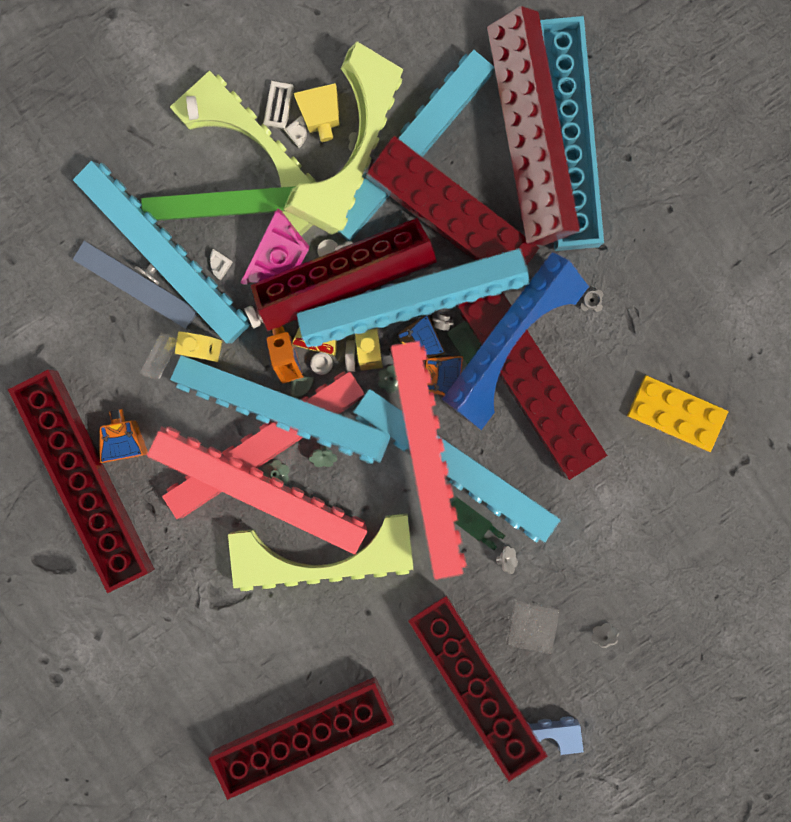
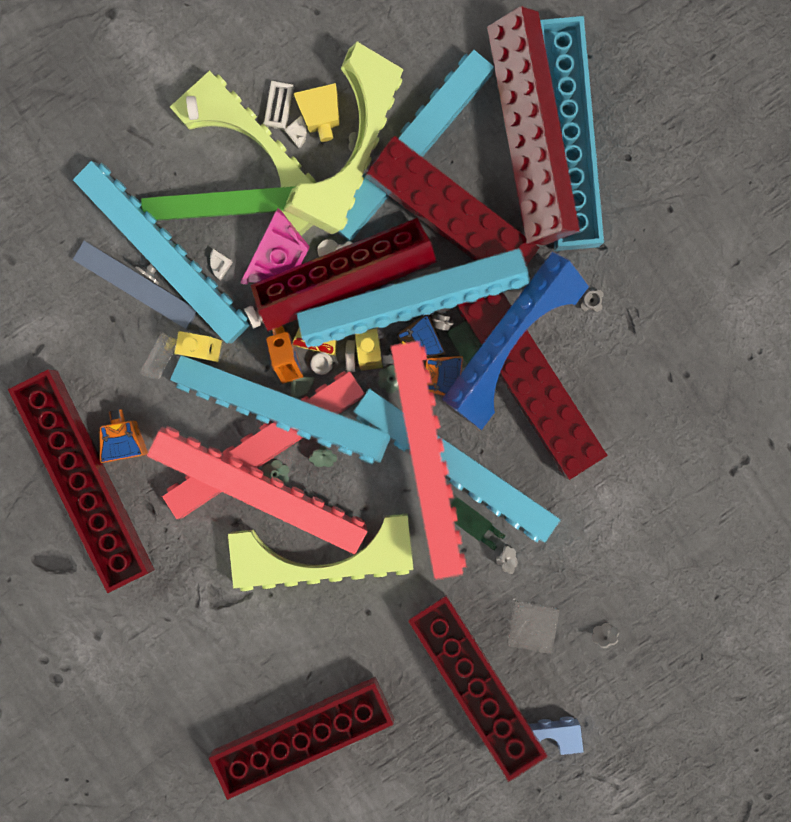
(677, 413): yellow plate -> none

